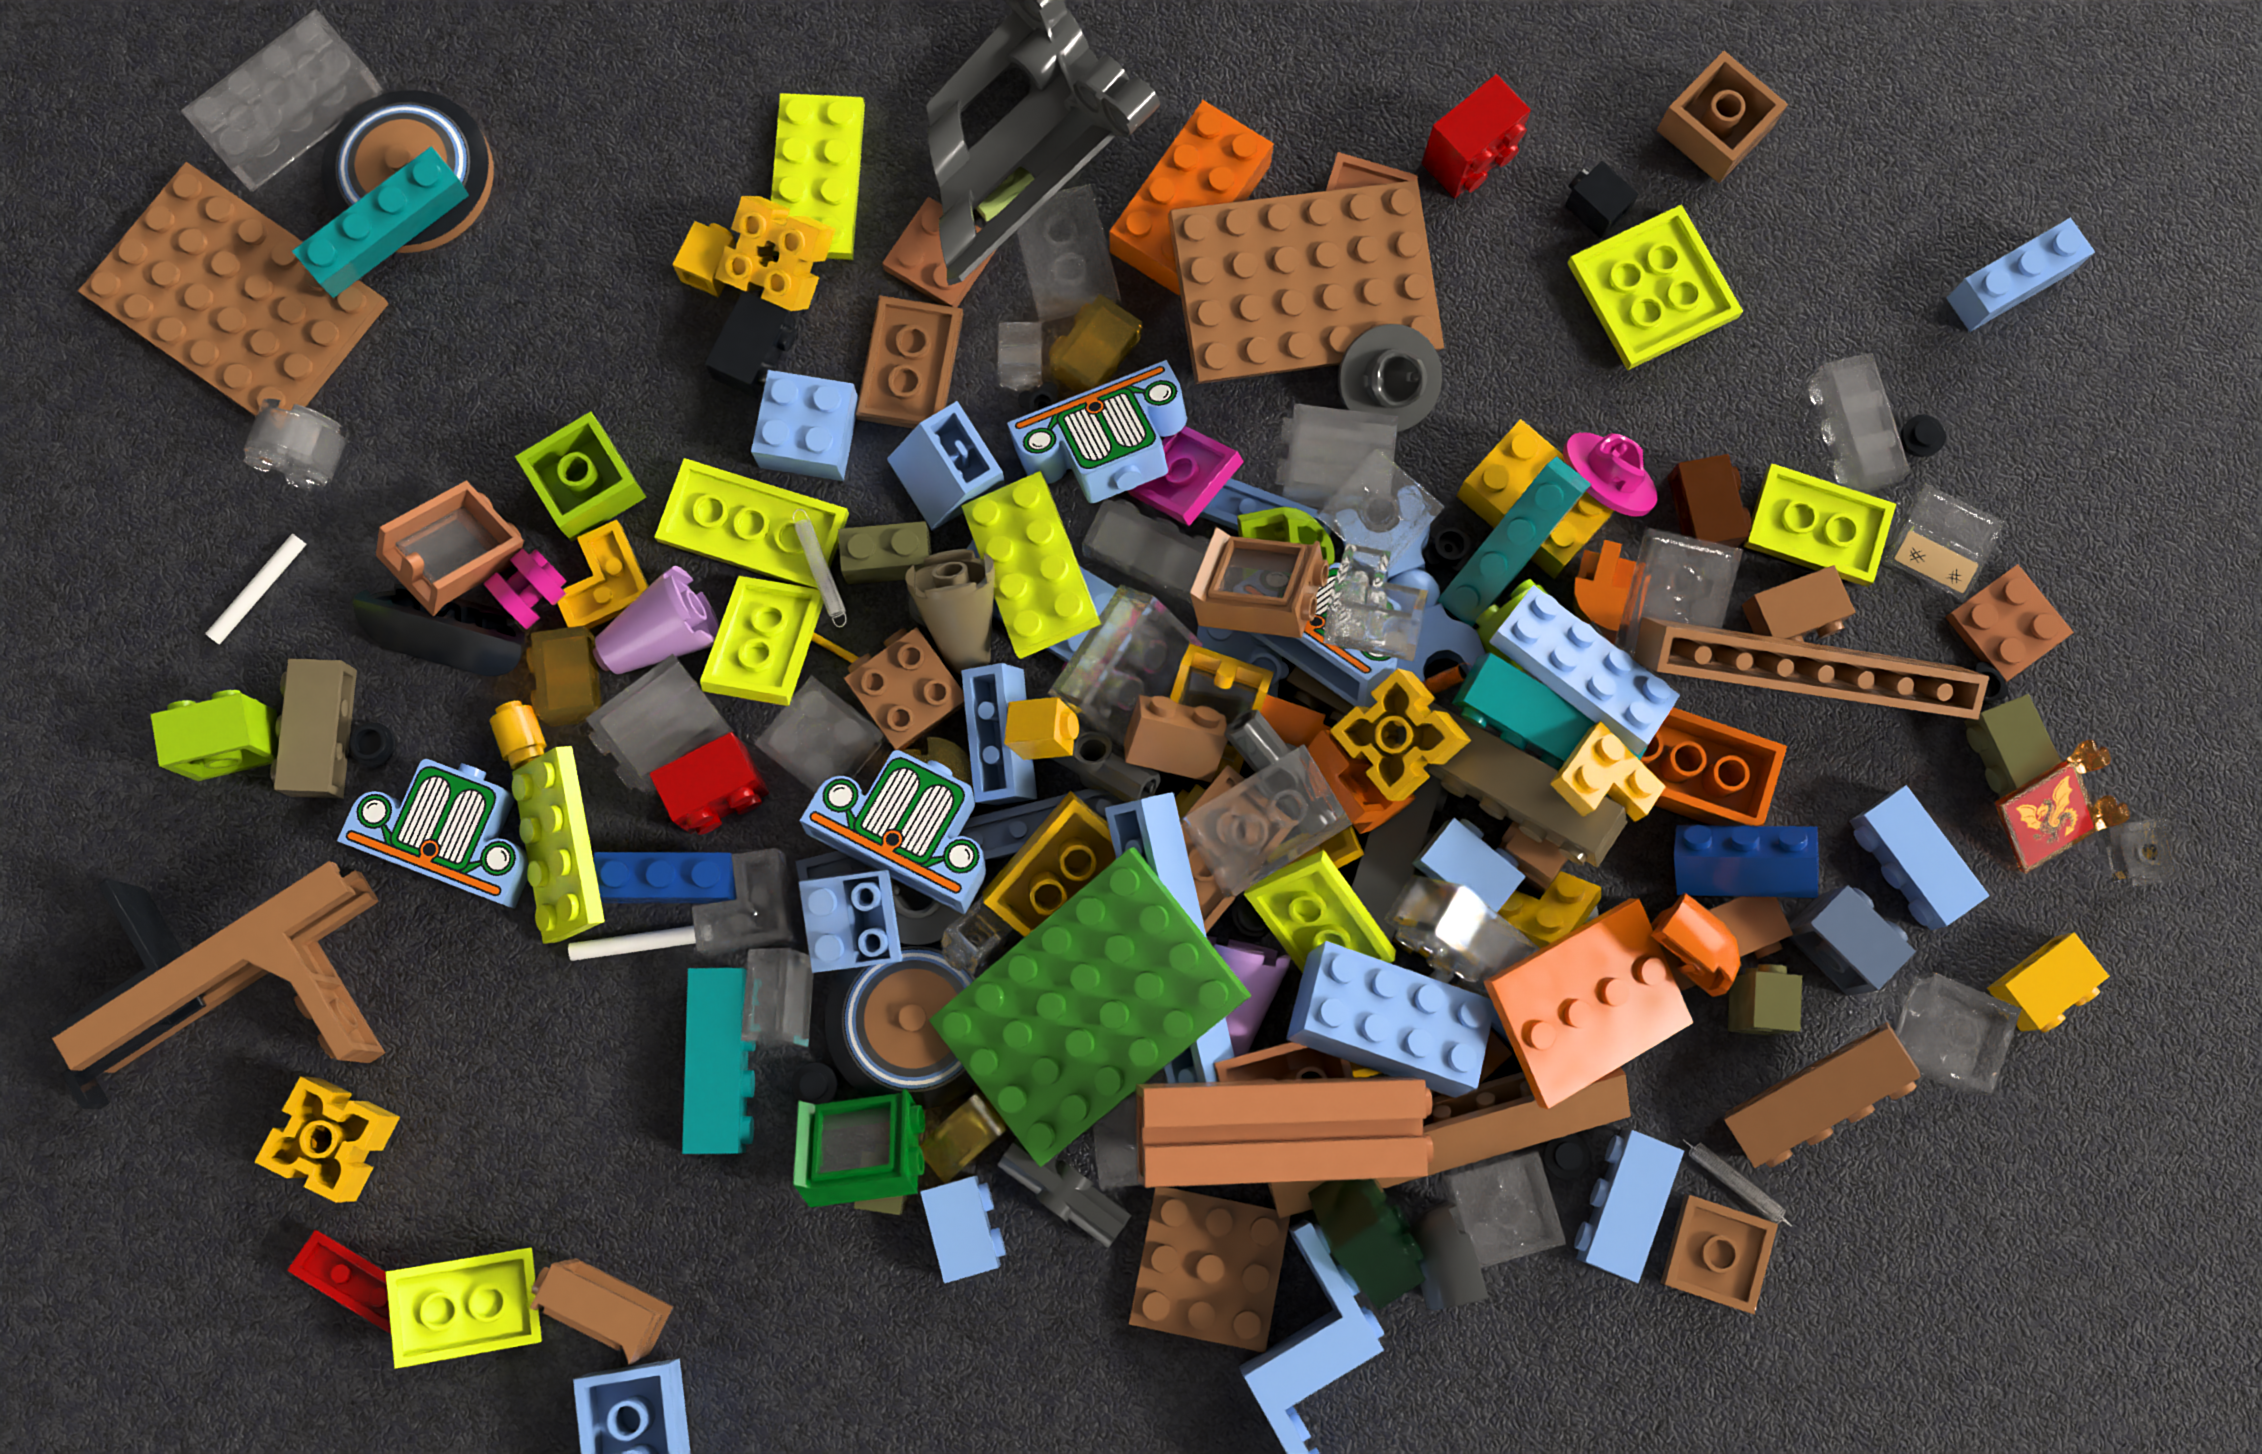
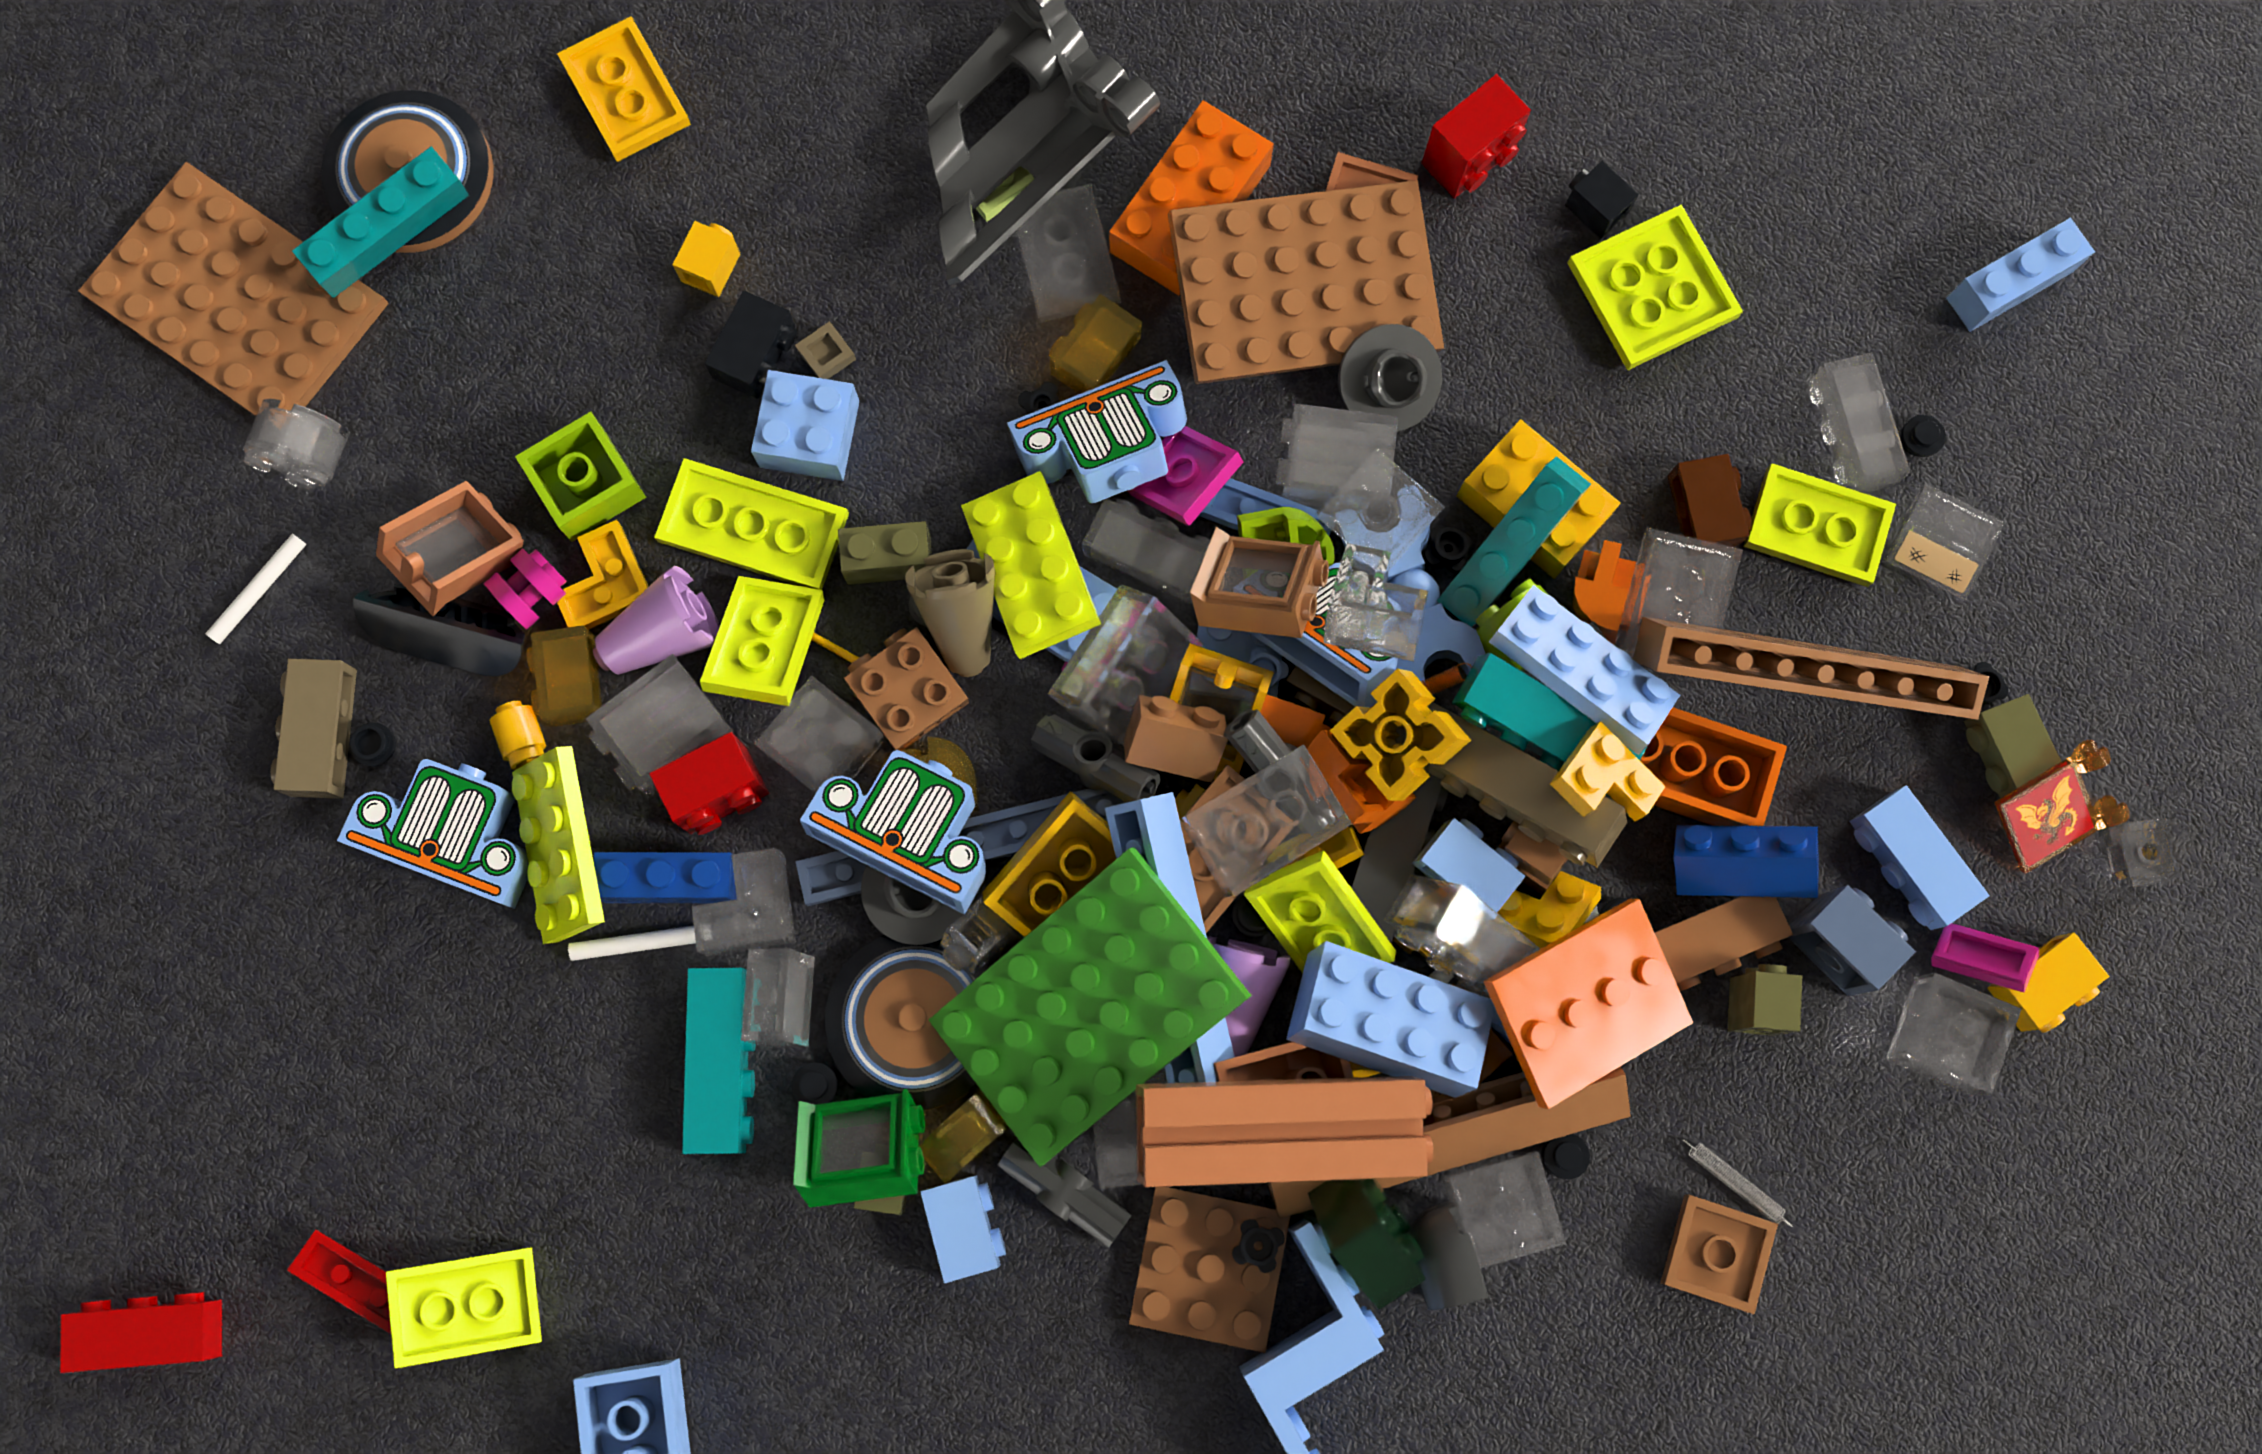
(141, 1333): none -> red brick
(184, 986): medium nougat piece -> none
(215, 735): lime brick -> none
(282, 100): clear brick -> none
(304, 1151): yellow brick -> none
(601, 1306): medium nougat window -> none
(624, 89): none -> yellow plate
(751, 262): yellow brick -> none
(820, 163): neon yellow plate -> none
(820, 565): white piece -> none
(825, 352): none -> dark tan plate
(850, 920): light blue slope -> none
(908, 362): medium nougat tile -> none
(920, 259): nougat plate -> none
(945, 465): light blue slope -> none
(997, 770): light blue brick -> none
(1020, 355): clear brick -> none
(1041, 728): yellow brick -> none
(1262, 1258): none -> black plate
(1614, 470): dark pink piece -> none
(1628, 1204): light blue brick -> none
(1701, 942): orange brick -> none
(1721, 116): medium nougat brick -> none
(1801, 607): medium nougat brick -> none
(1823, 1095): medium nougat brick -> none
(1985, 957): none -> dark pink tile
(2009, 623): nougat plate -> none

